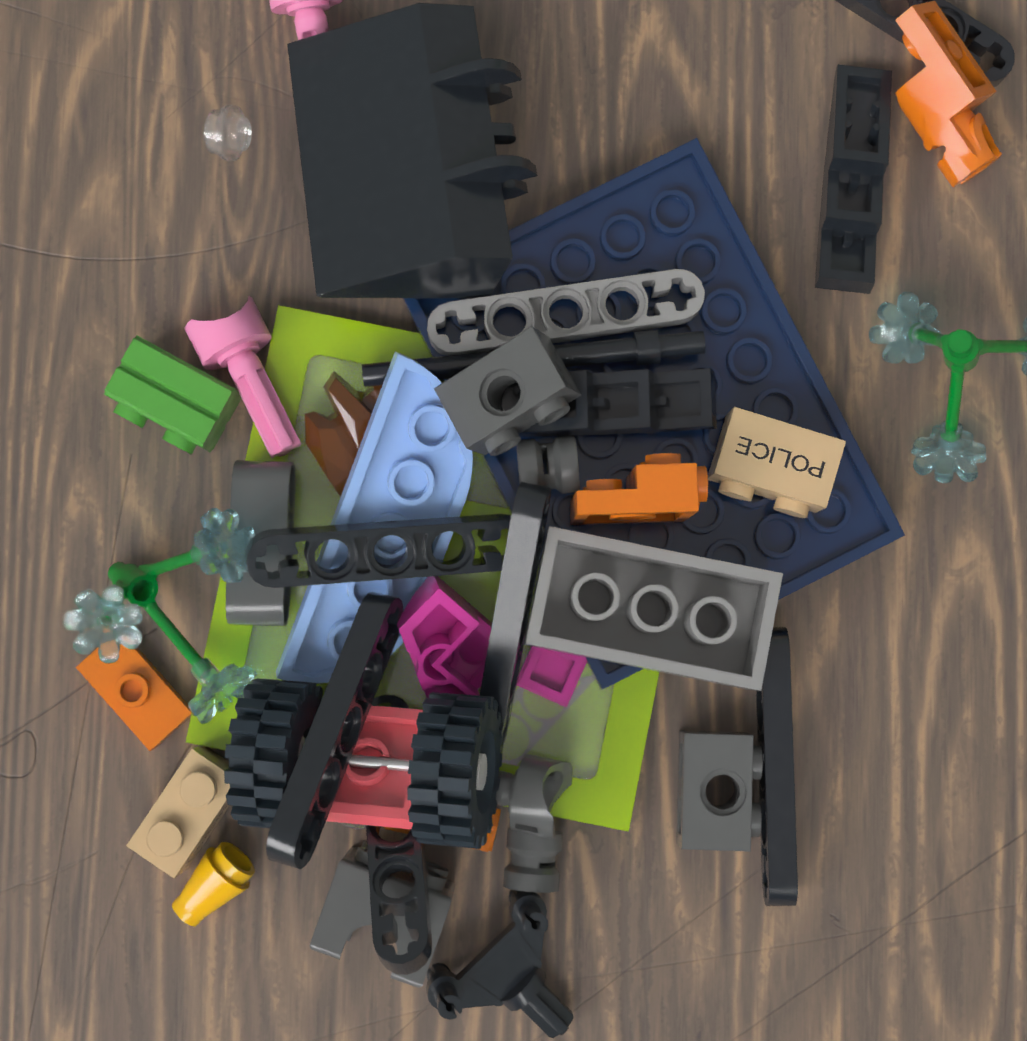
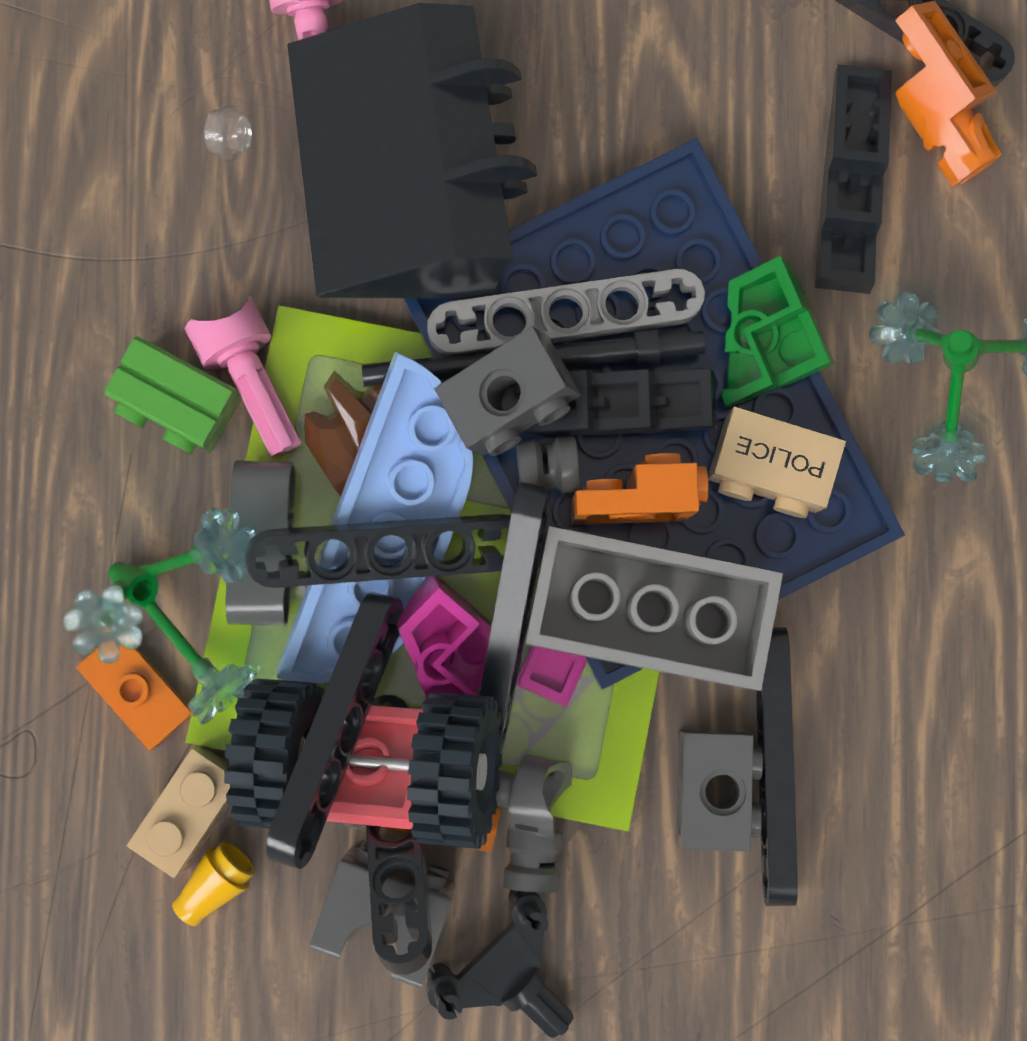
(770, 333): none -> green slope

